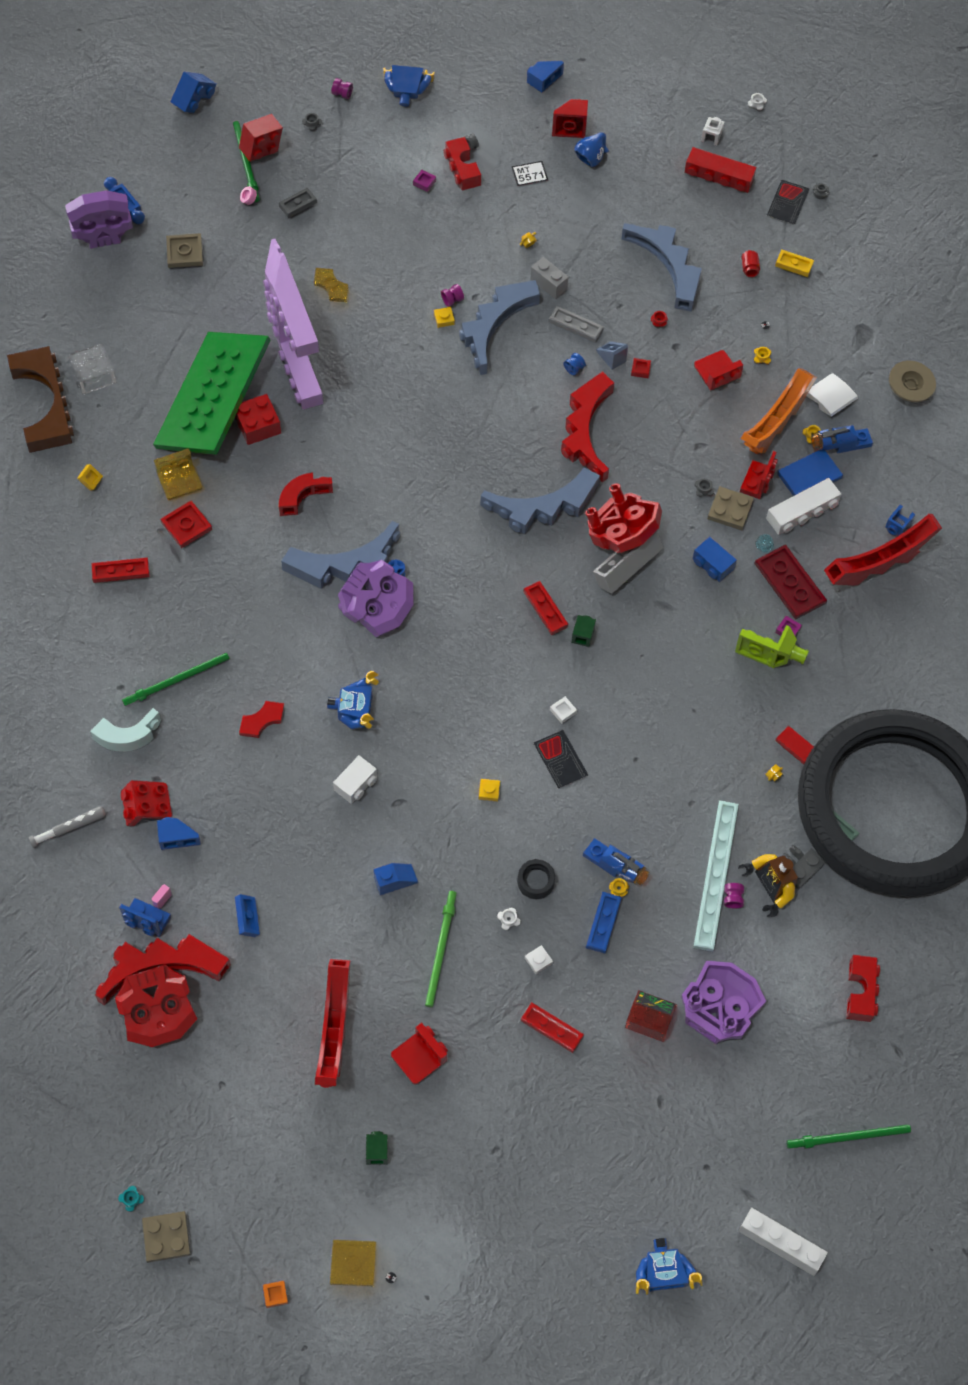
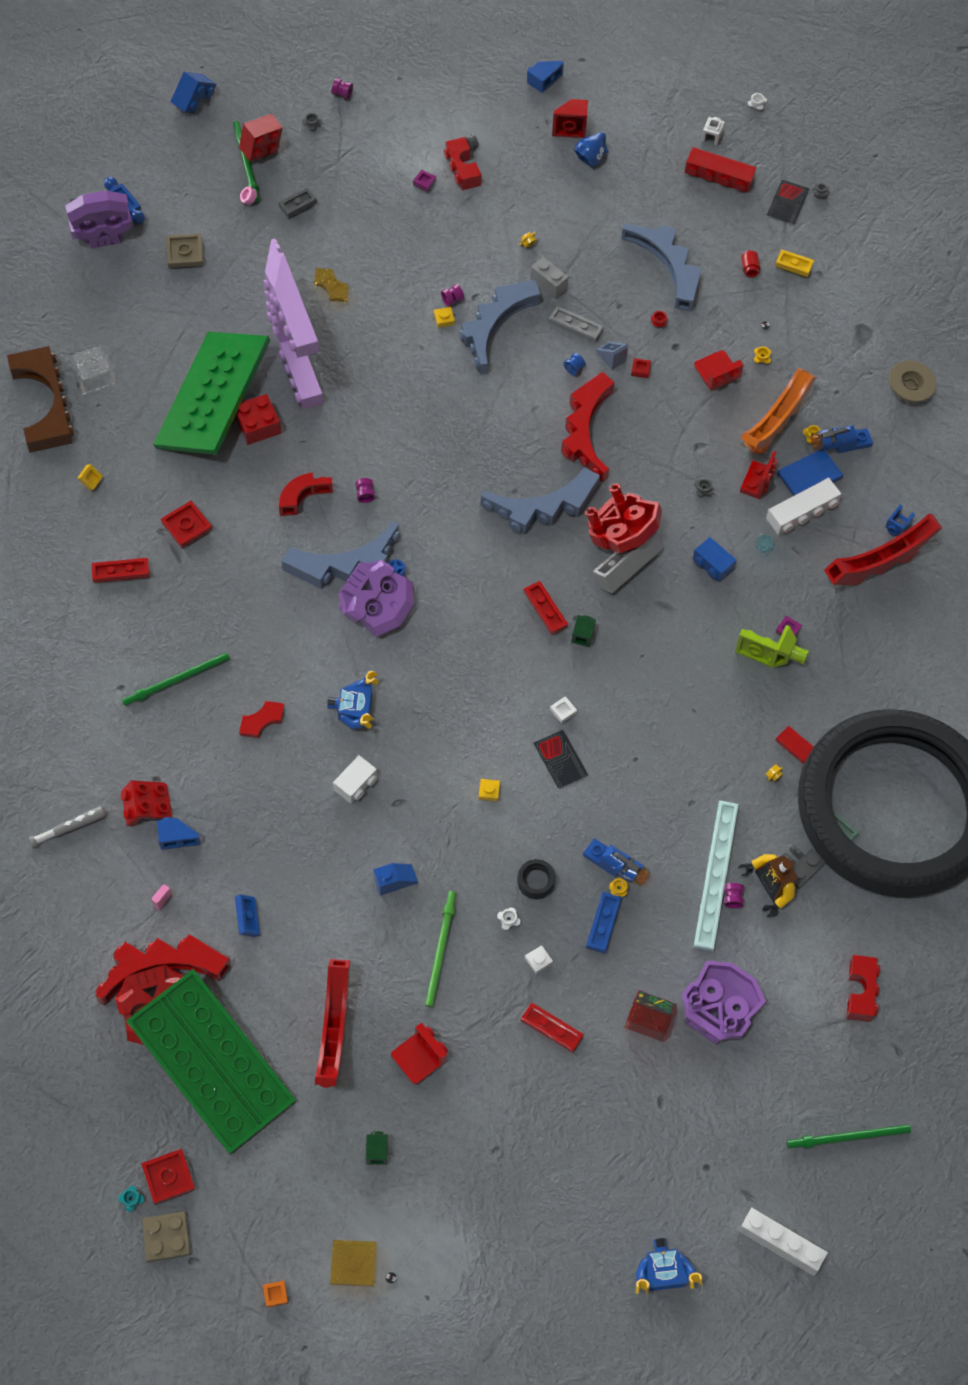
(126, 738): light aqua arch -> none
(145, 916): blue bracket -> none
(168, 1176): none -> red plate
(177, 474): clear yellow bracket -> none
(210, 1061): none -> green plate
(364, 487): none -> magenta wheel
(407, 82): blue torso -> none
(529, 173): sticker -> none
(730, 508): dark tan plate -> none
(790, 582): dark red tile -> none
(832, 394): white slope -> none

